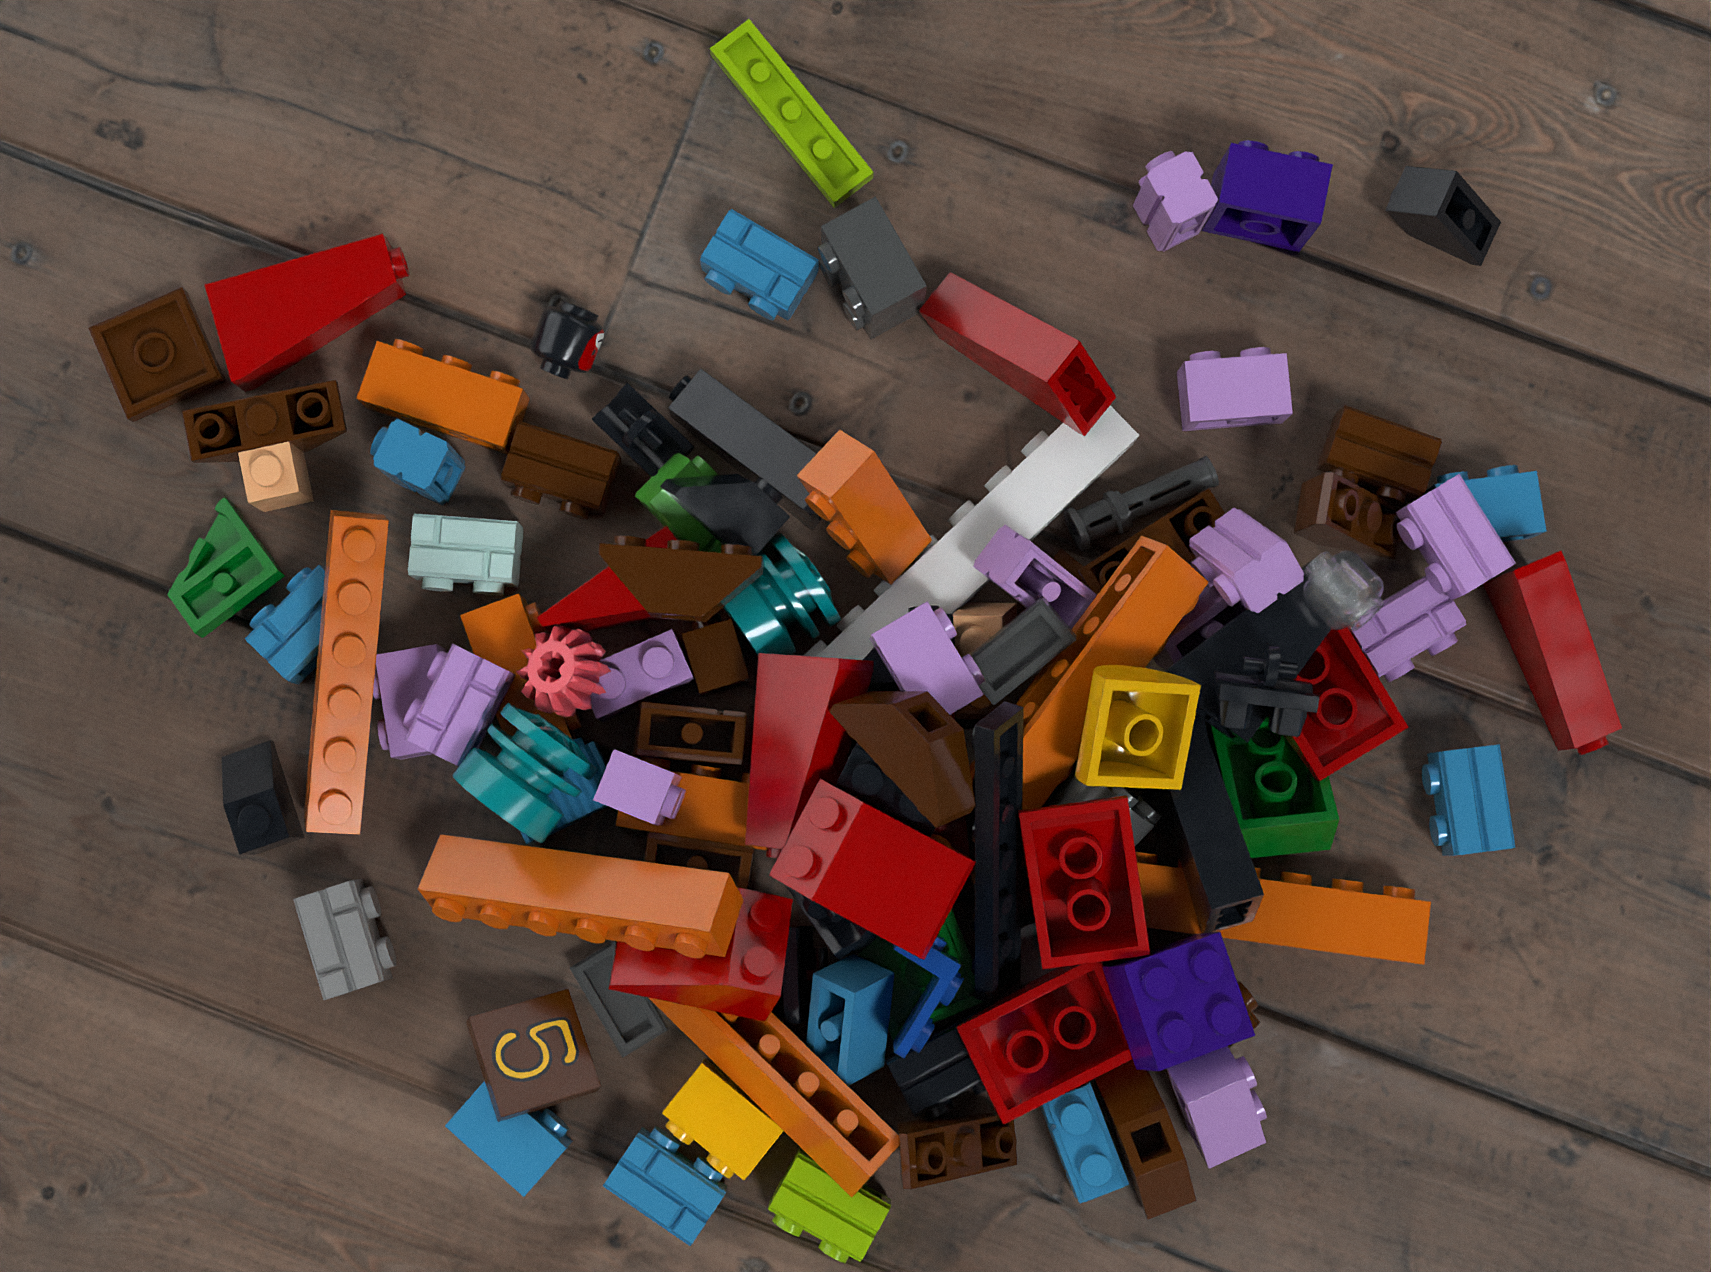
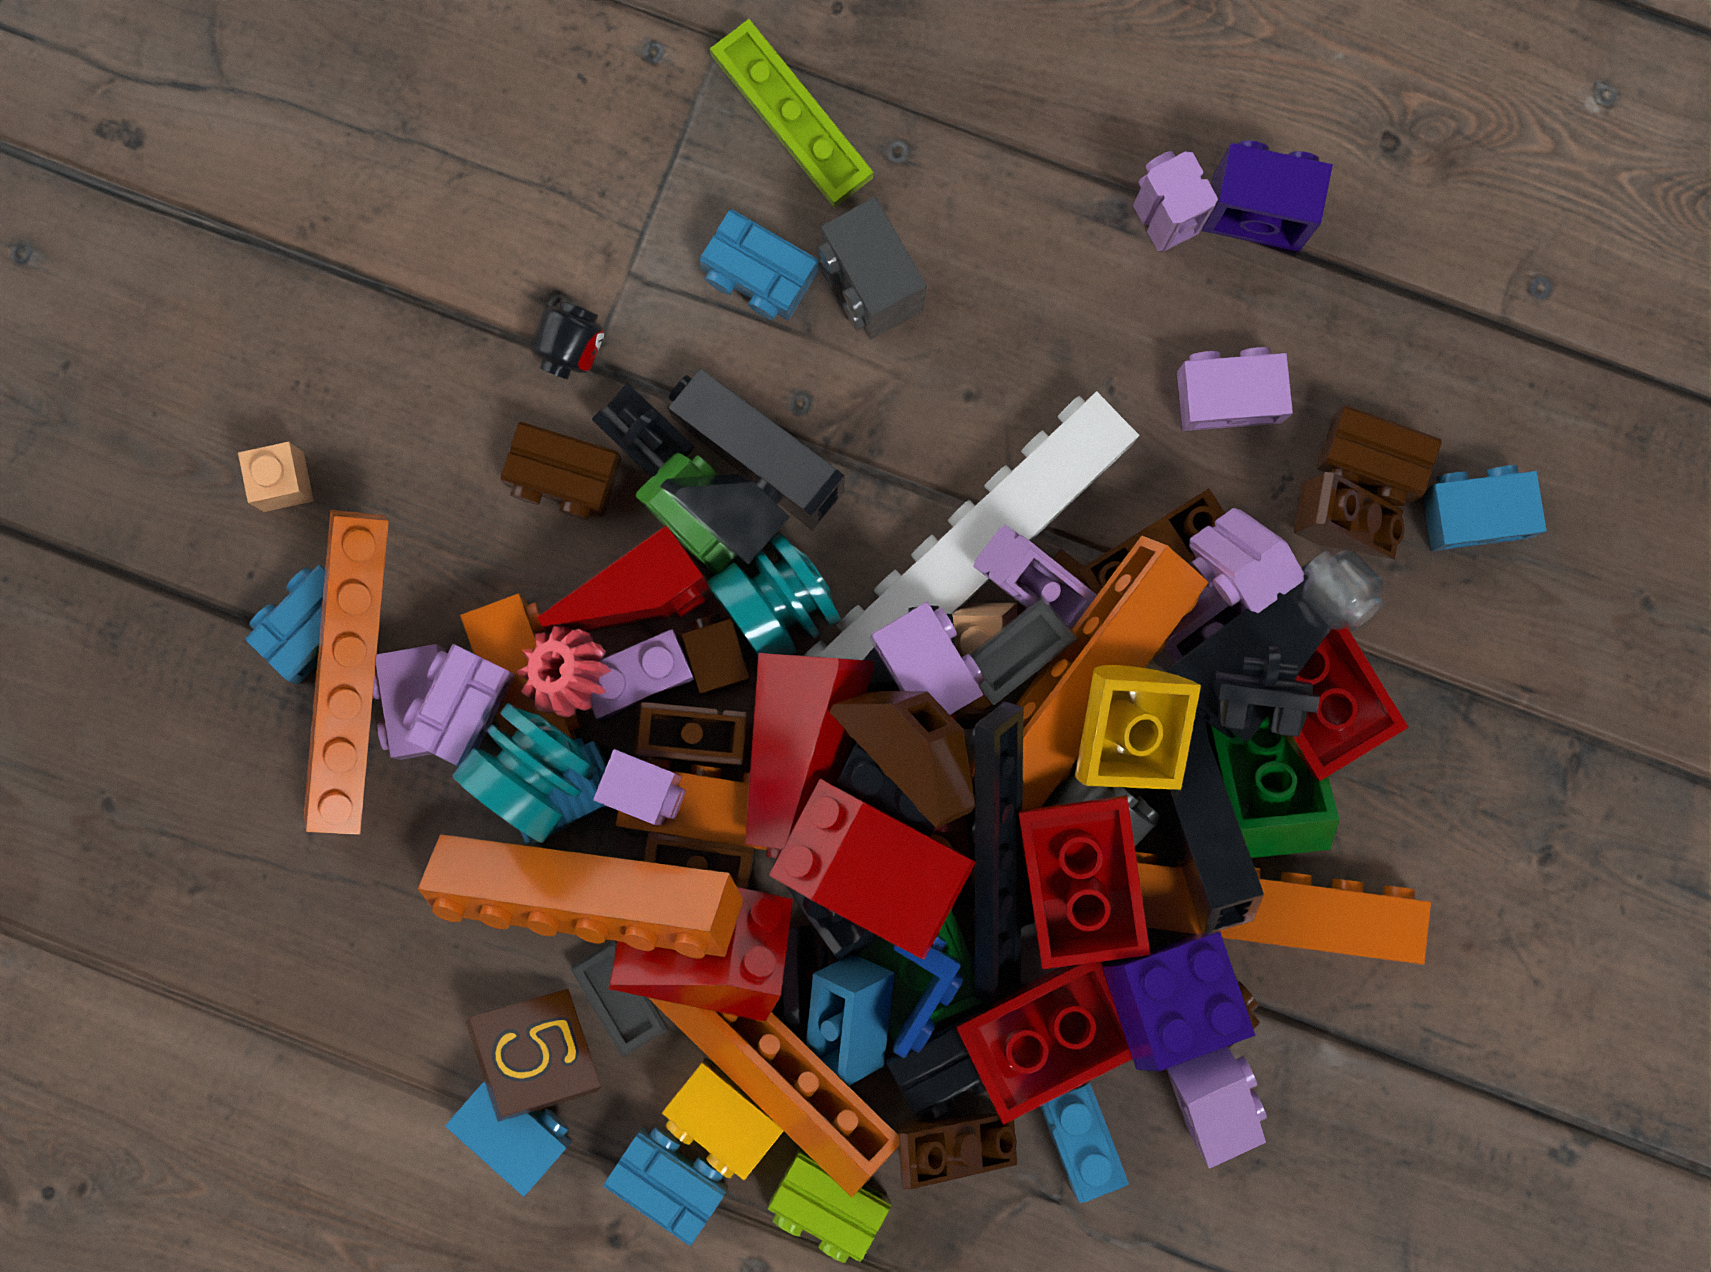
(157, 354): reddish brown tile -> none
(223, 572): green wing -> none
(258, 800): black slope -> none
(297, 415): reddish brown slope -> none
(300, 305): red slope -> none
(345, 938): light grey brick -> none
(417, 461): dark azure brick -> none
(443, 395): orange brick -> none
(465, 552): light aqua brick -> none
(681, 579): reddish brown slope -> none
(863, 508): orange brick -> none
(1020, 351): red slope -> none
(1120, 518): dark grey pin -> none
(1146, 1139): reddish brown slope -> none
(1406, 626): lavender brick -> none
(1443, 213): black slope -> none
(1453, 539): lavender brick -> none
(1468, 800): dark azure brick -> none
(1556, 652): red slope -> none

